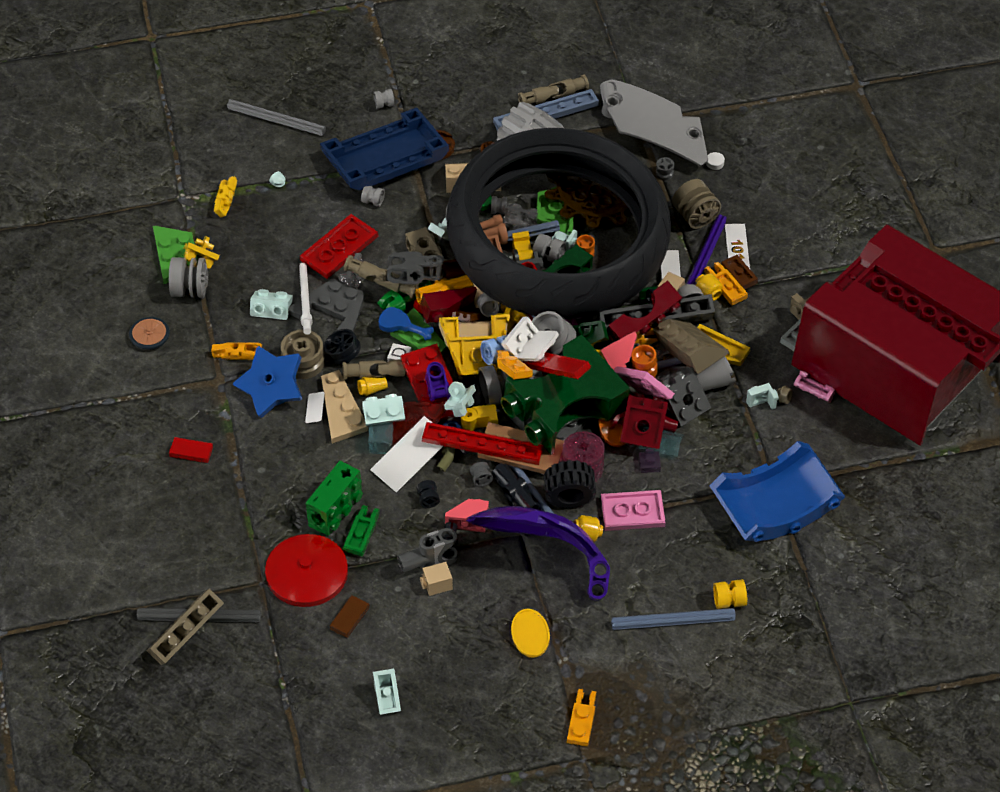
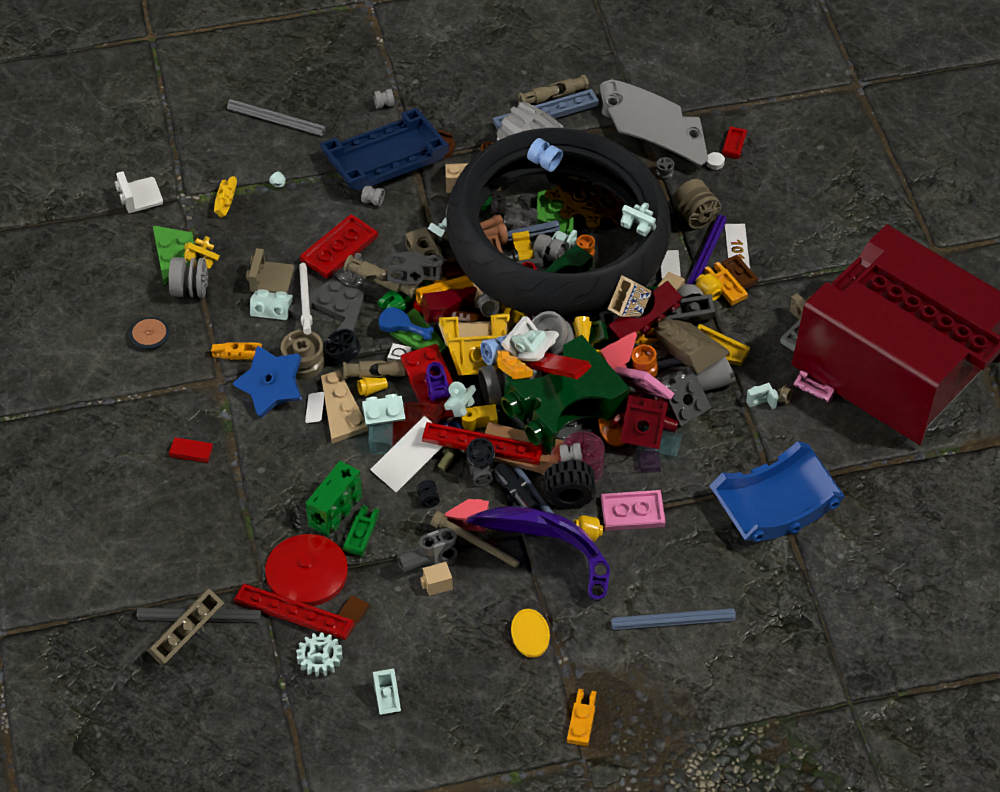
(138, 194): none -> white bracket
(268, 275): none -> dark tan bracket
(294, 611): none -> red tile
(318, 658): none -> light aqua gear
(441, 521): none -> dark tan piece
(480, 453): none -> black wheel
(529, 341): none -> light aqua bracket
(545, 155): none -> light blue wheel
(571, 452): none -> light grey wheel
(582, 326): none -> yellow cone
(629, 298): none -> tan torso
(639, 215): none -> light aqua hips
(730, 594): yellow wheel -> none
(734, 142): none -> red tile

